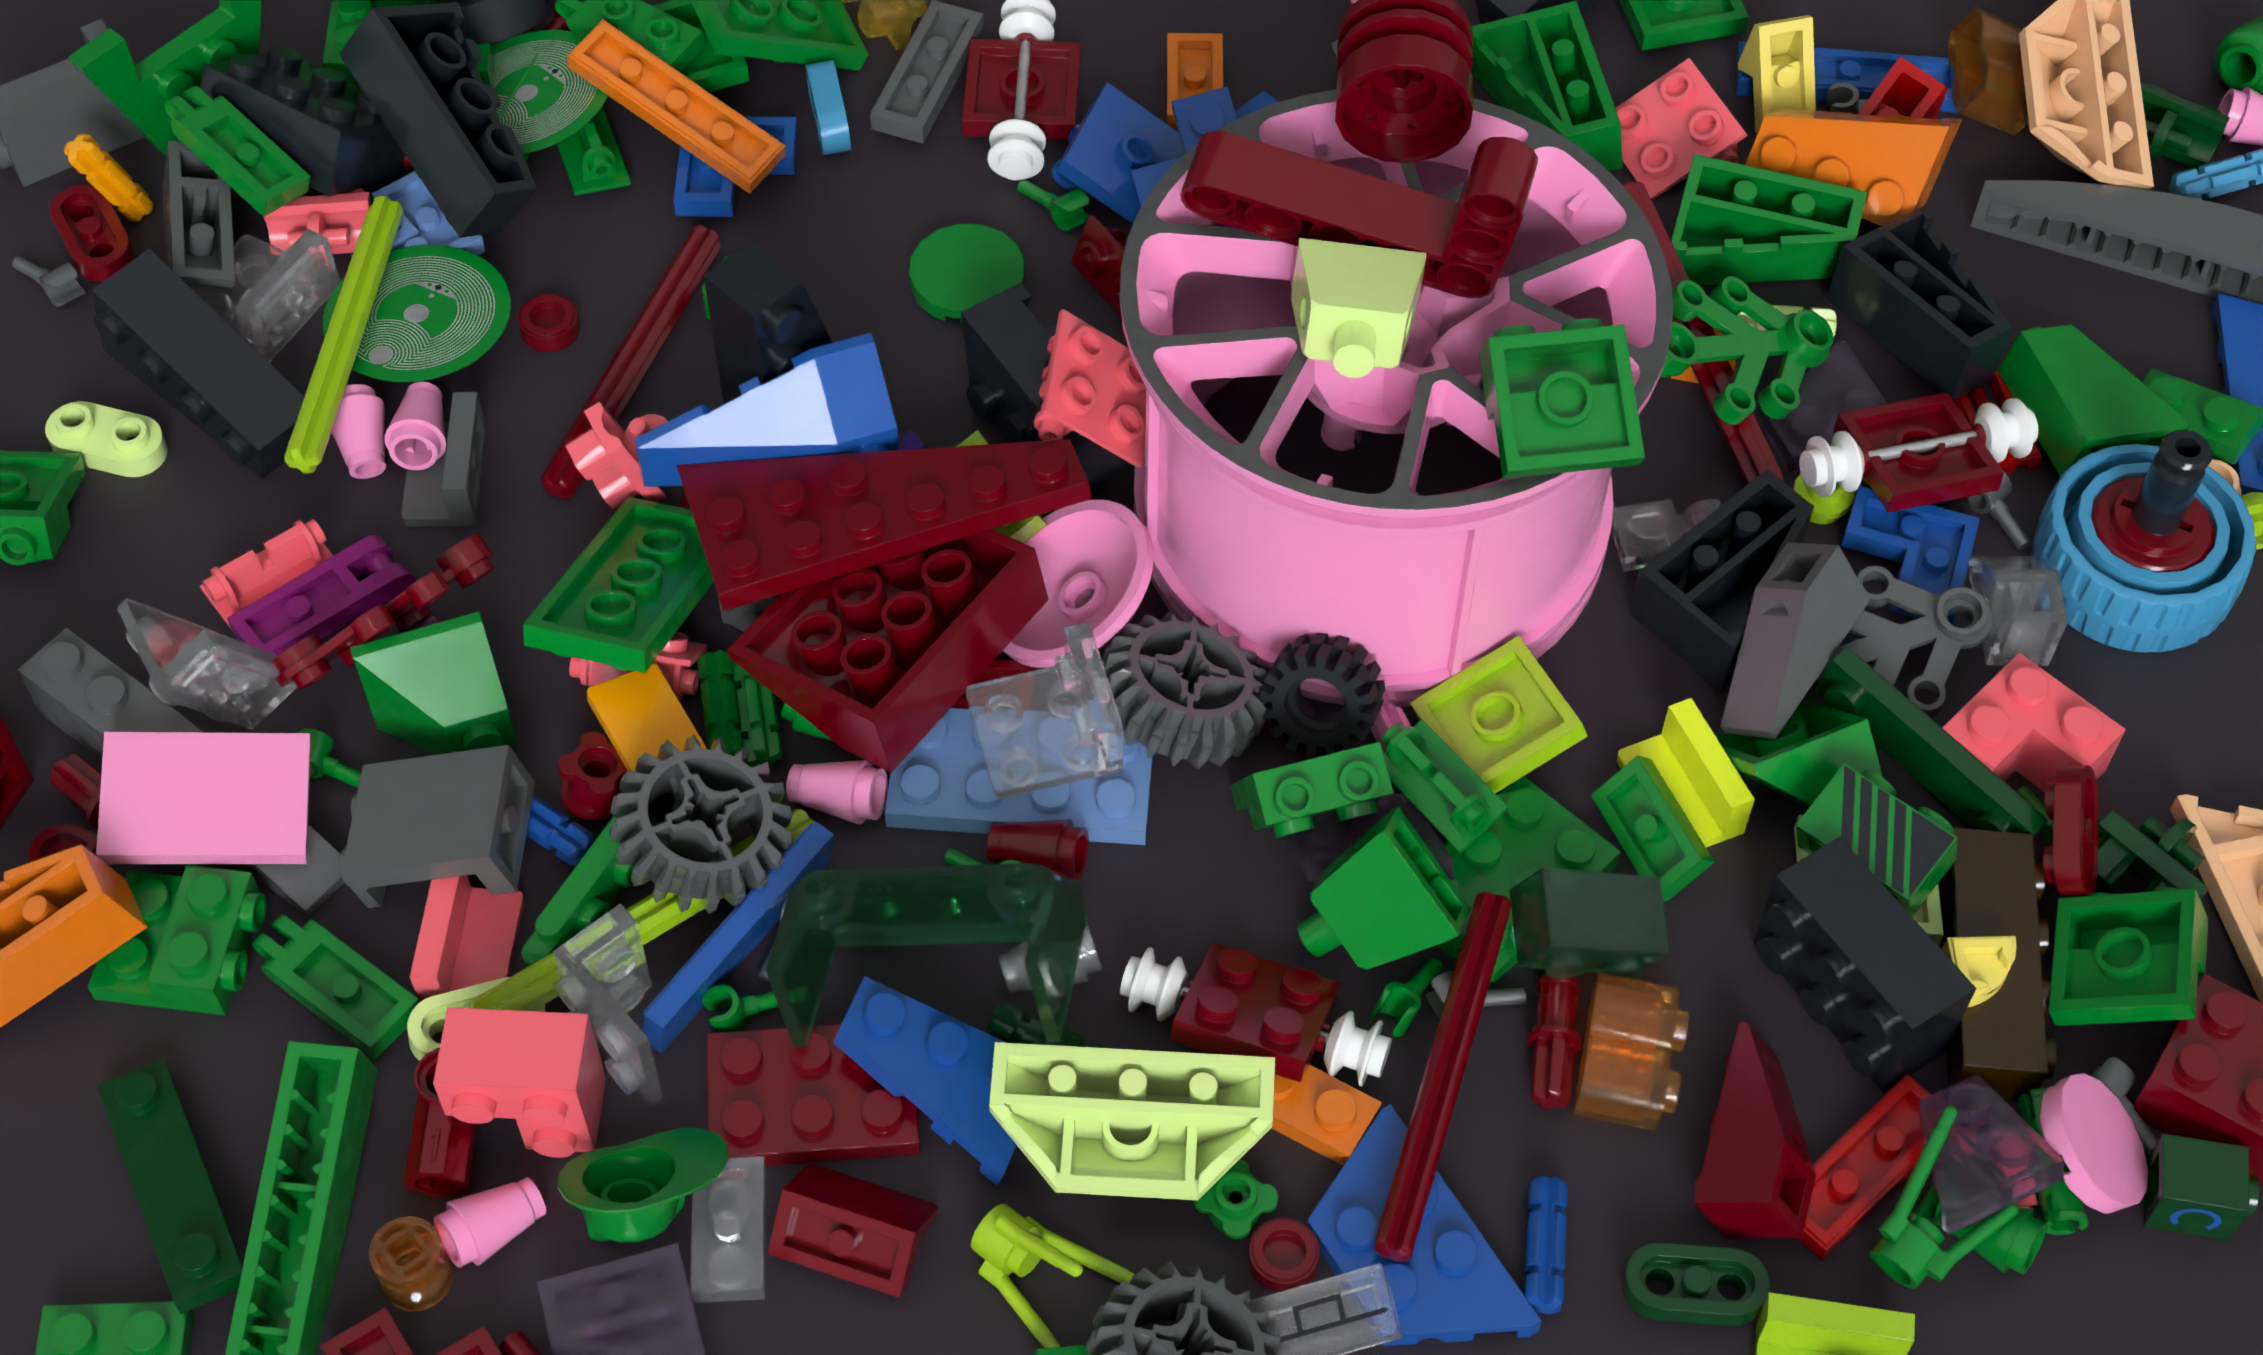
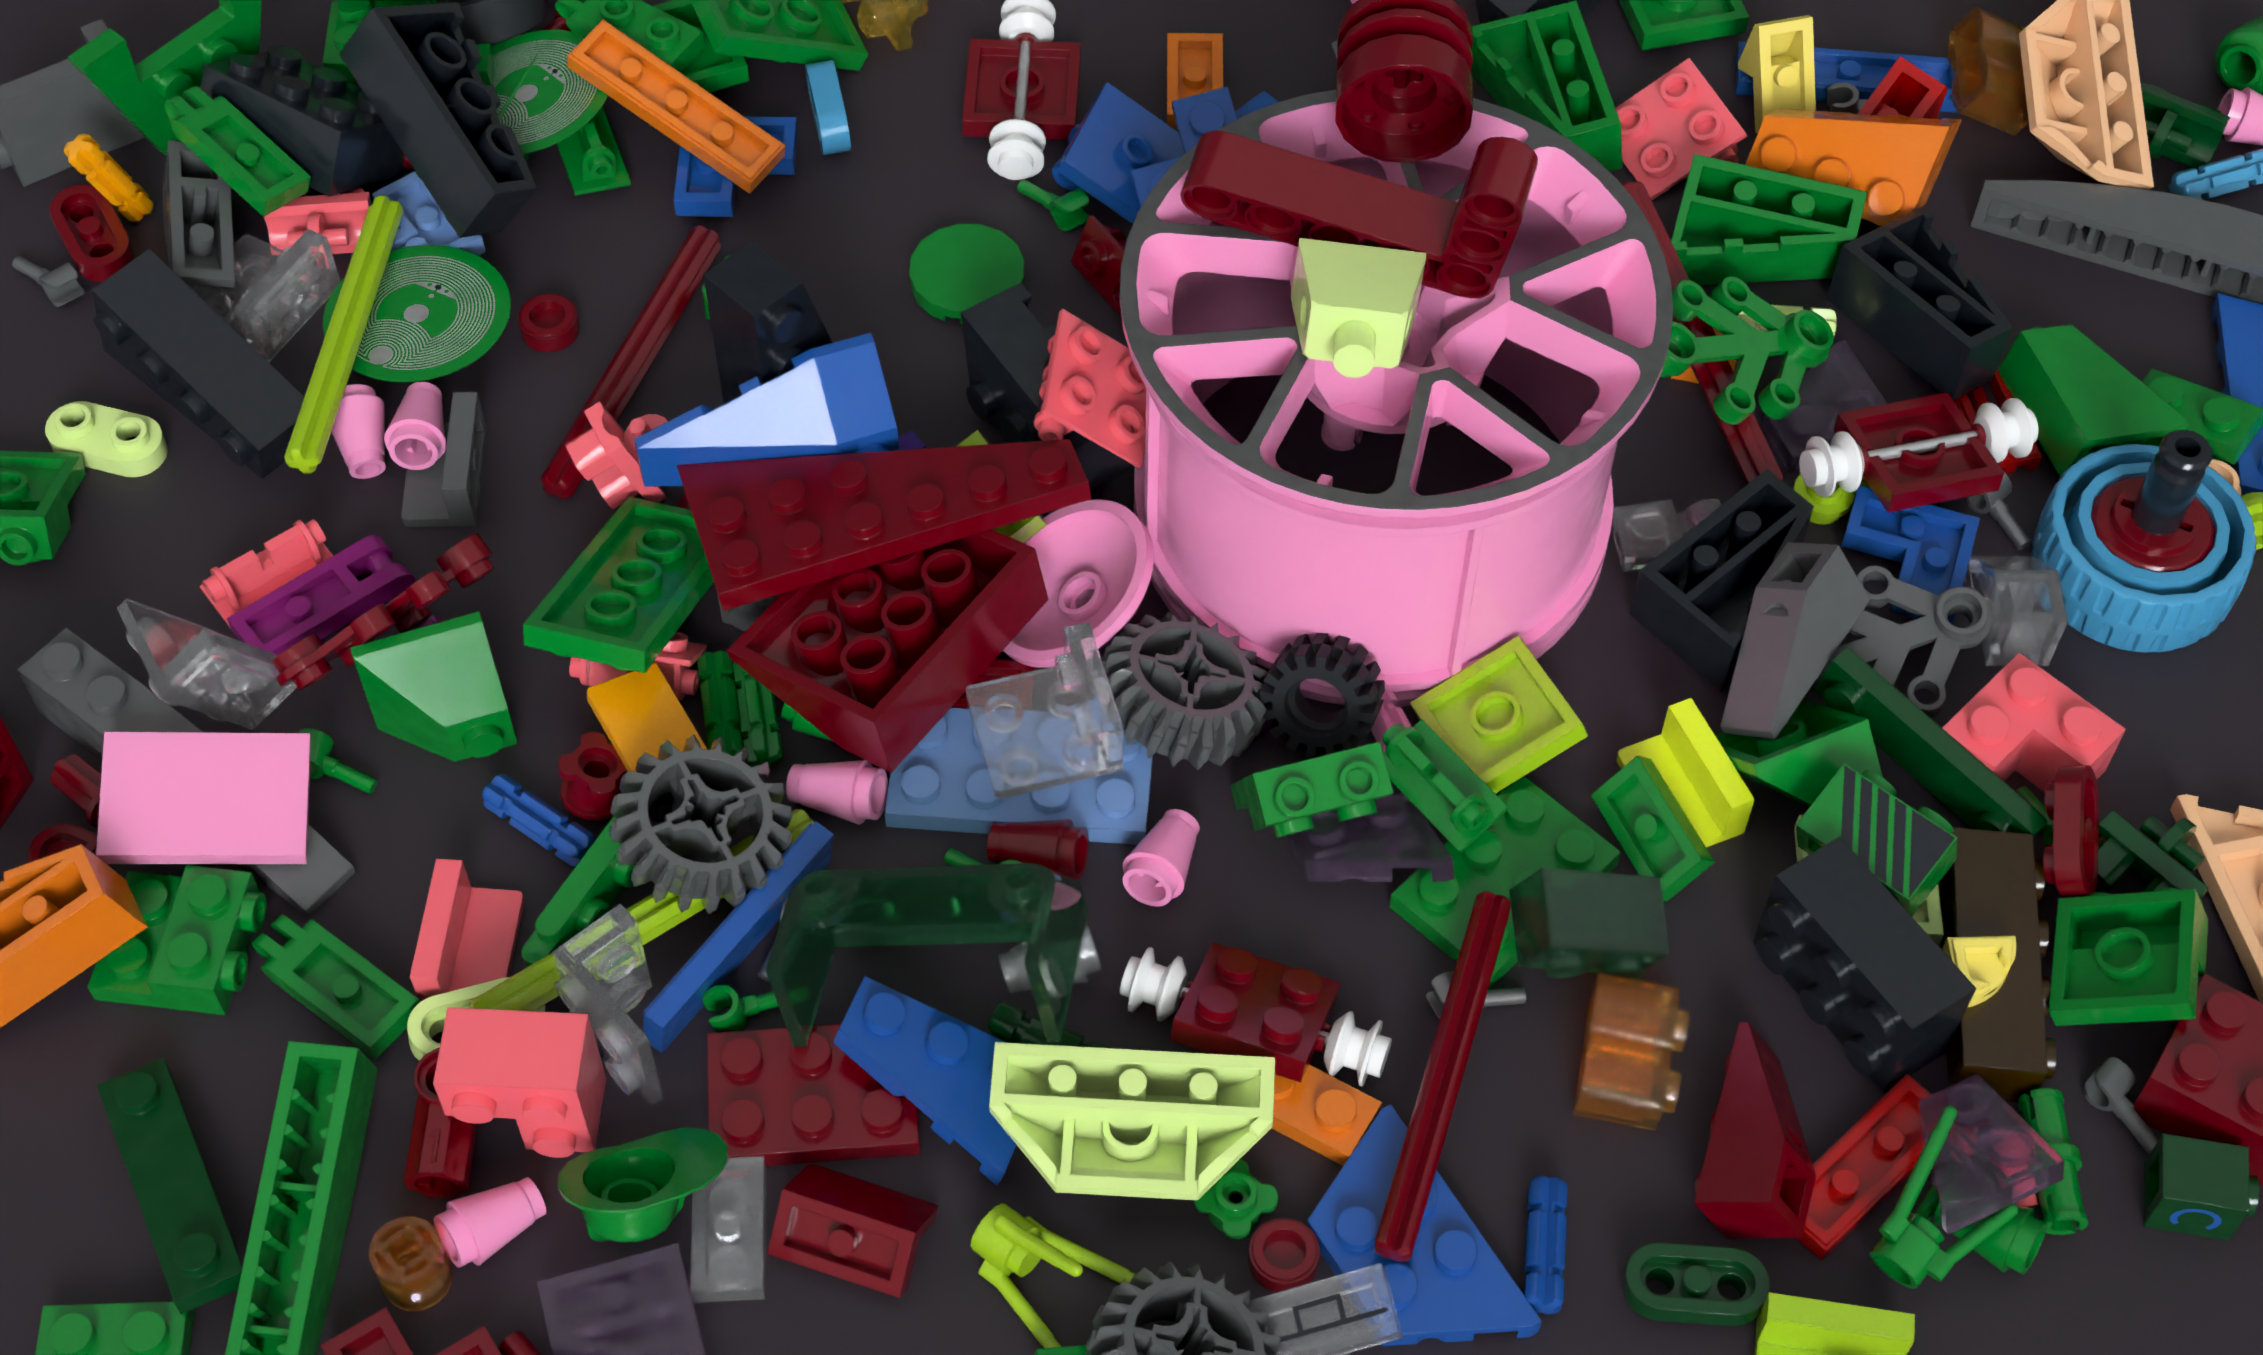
(438, 822): dark grey panel -> none
(926, 72): dark grey plate -> none
(1162, 859): none -> bright pink cone
(1383, 898): green torso -> none
(1404, 1000): green hand -> none
(1554, 1041): dark red axle -> none
(1561, 398): green plate -> none
(2096, 1143): bright pink tile -> none

